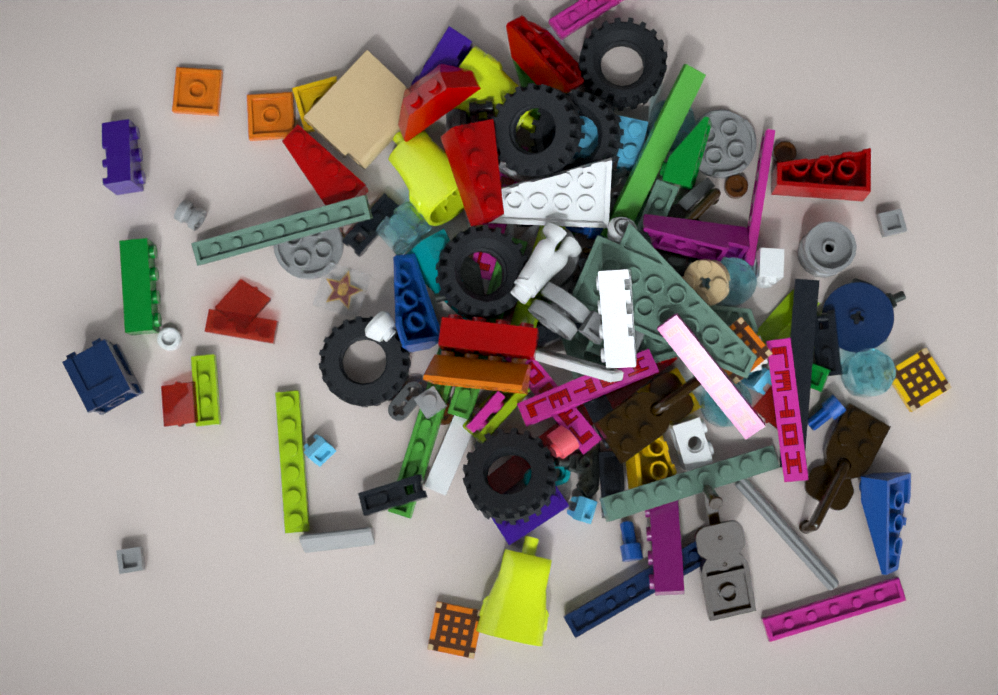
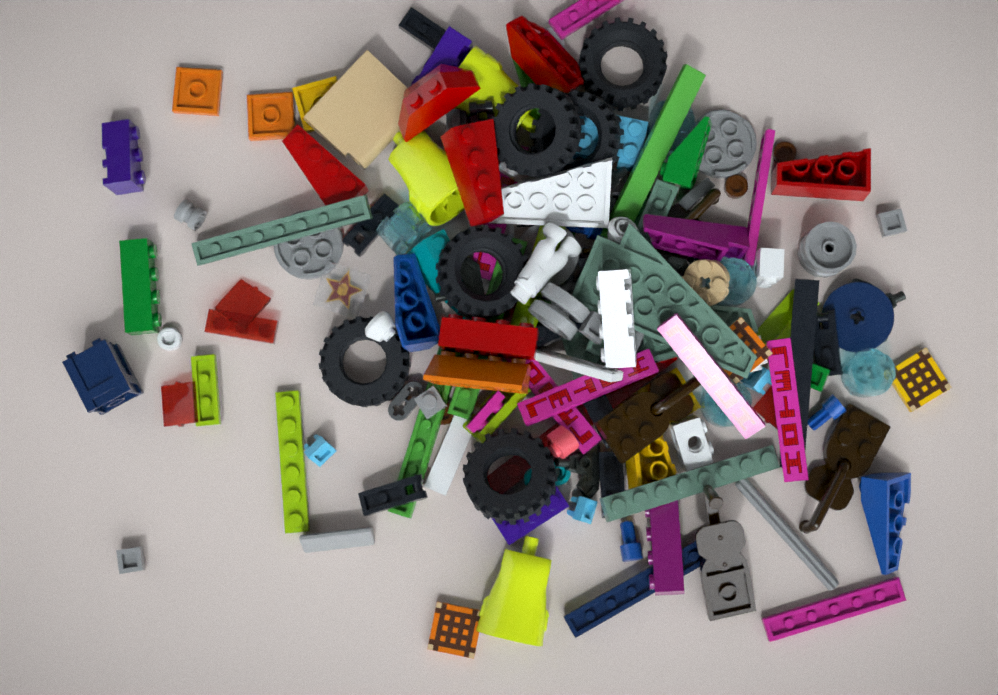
(422, 29): none -> black plate

